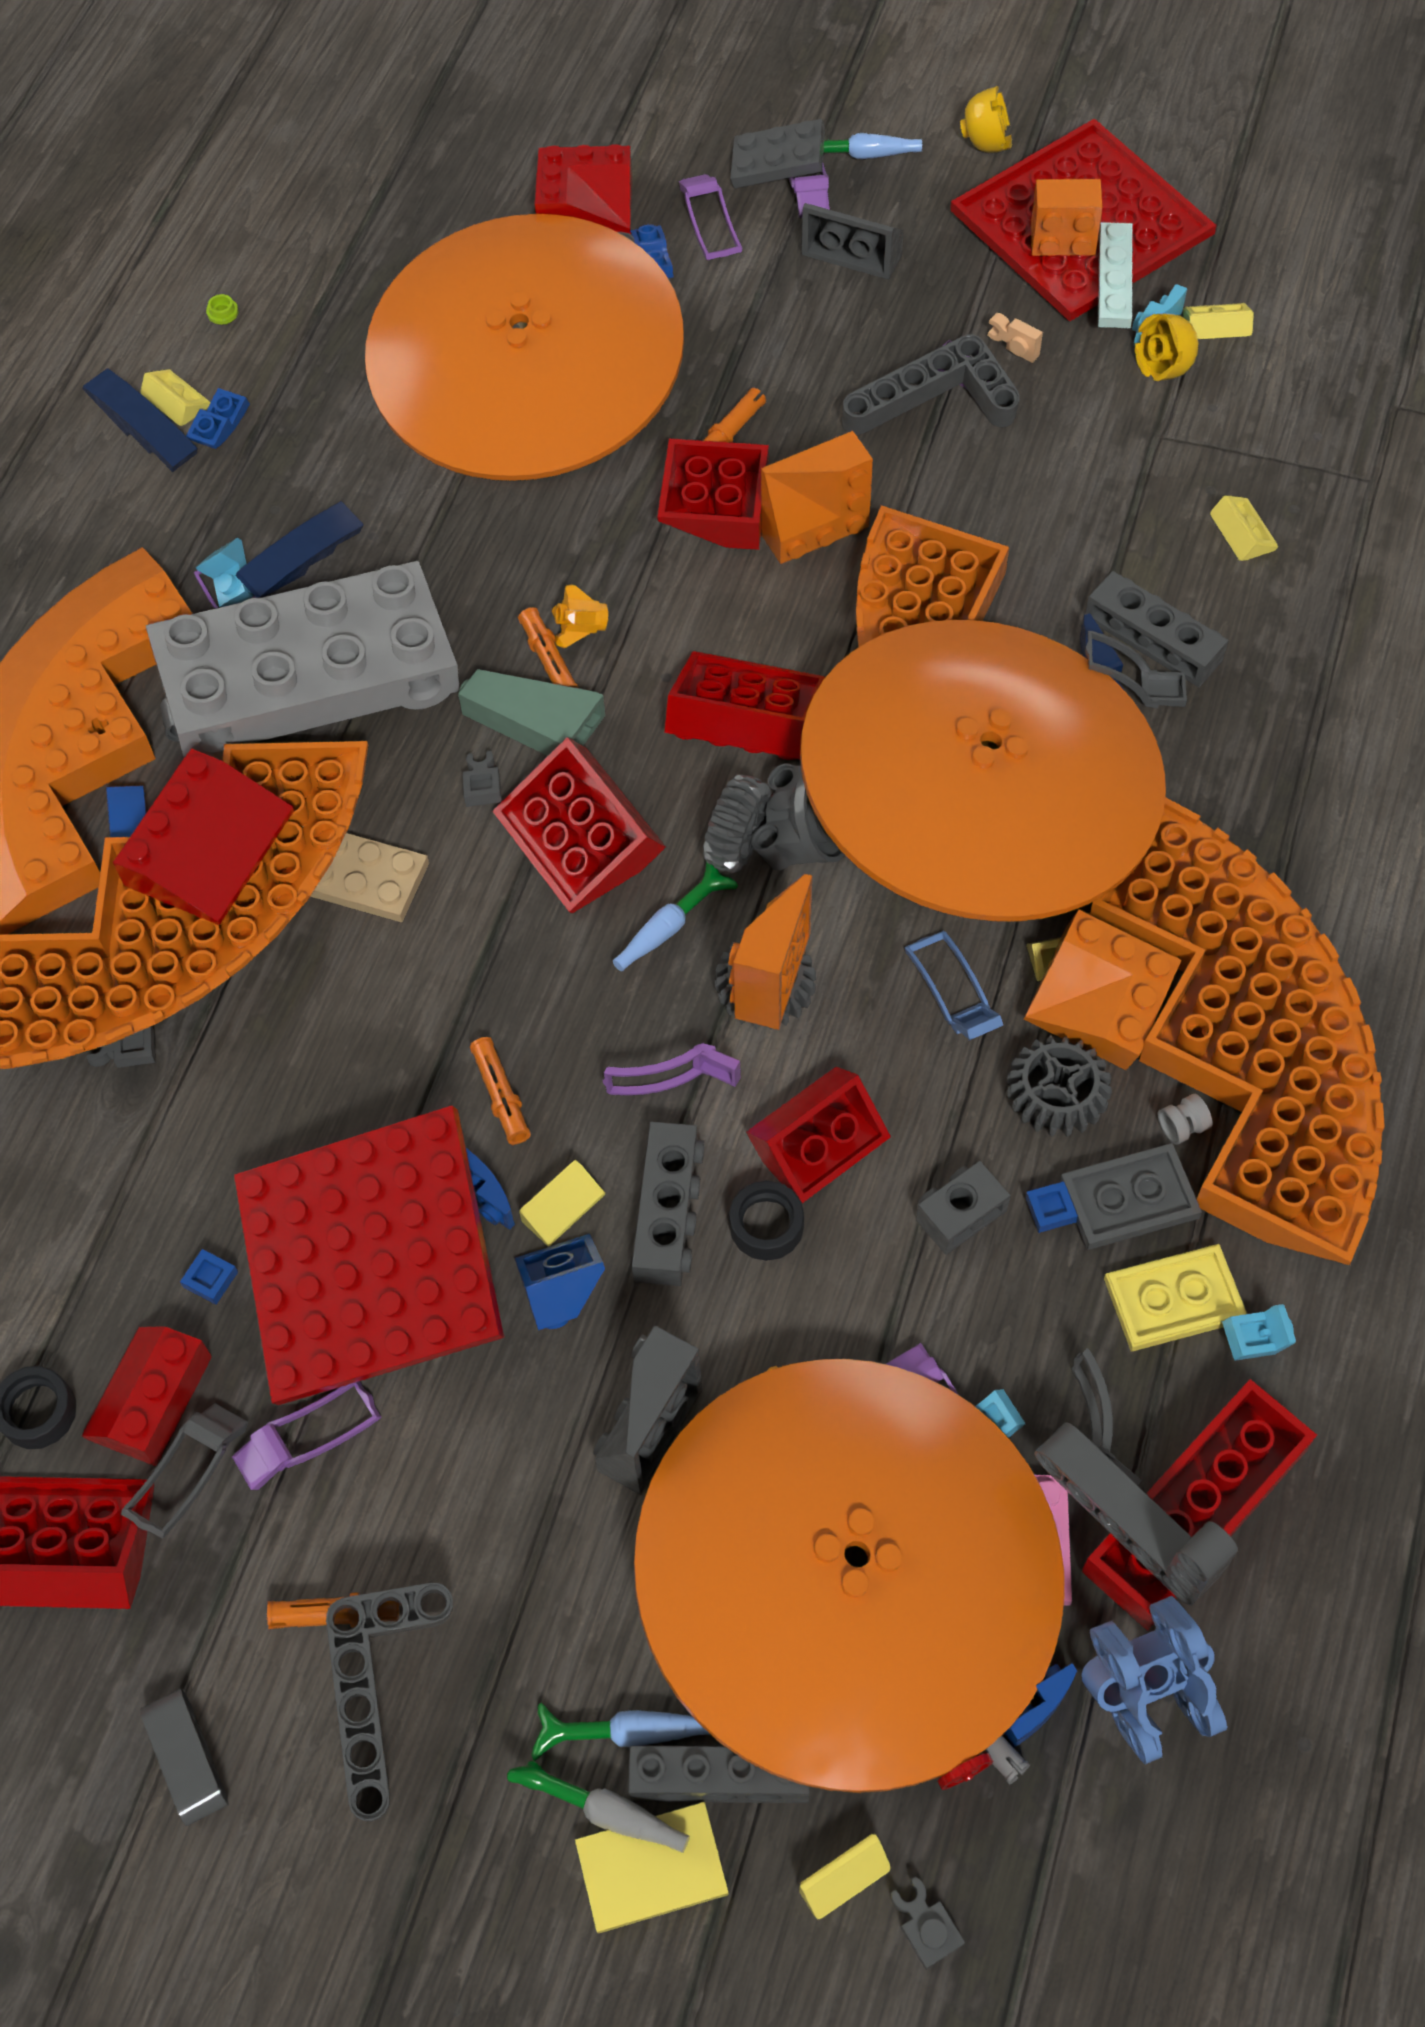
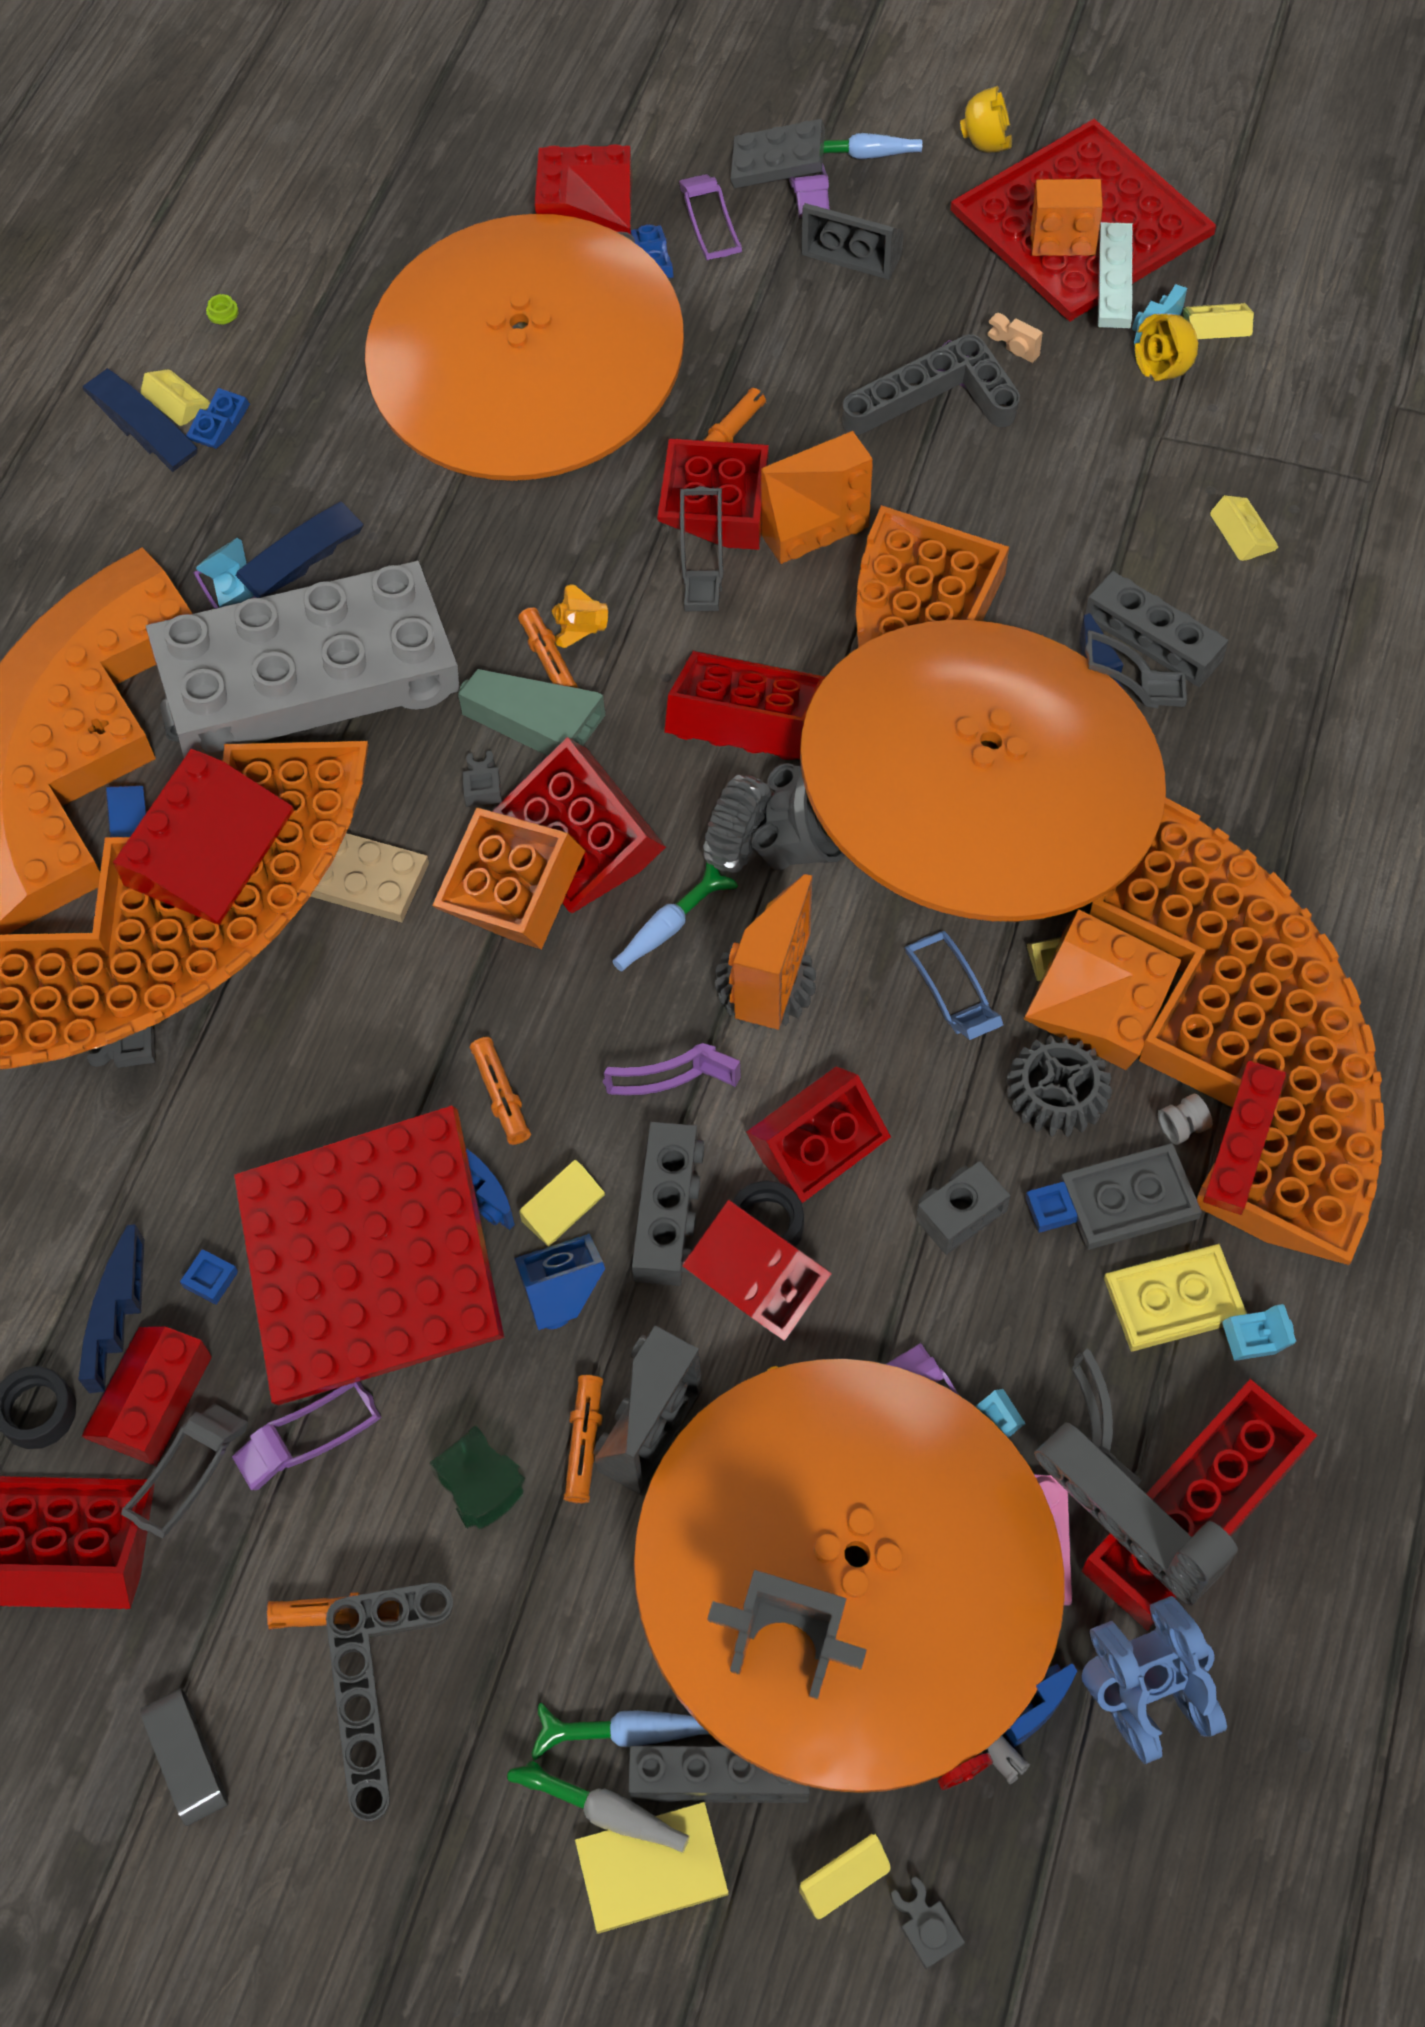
(116, 1296): none -> dark blue slope
(479, 1479): none -> clear green piece
(510, 877): none -> orange slope
(589, 1392): none -> orange pin
(702, 587): none -> dark grey piece
(756, 1269): none -> red slope
(785, 1601): none -> dark grey piece
(1244, 1137): none -> red plate

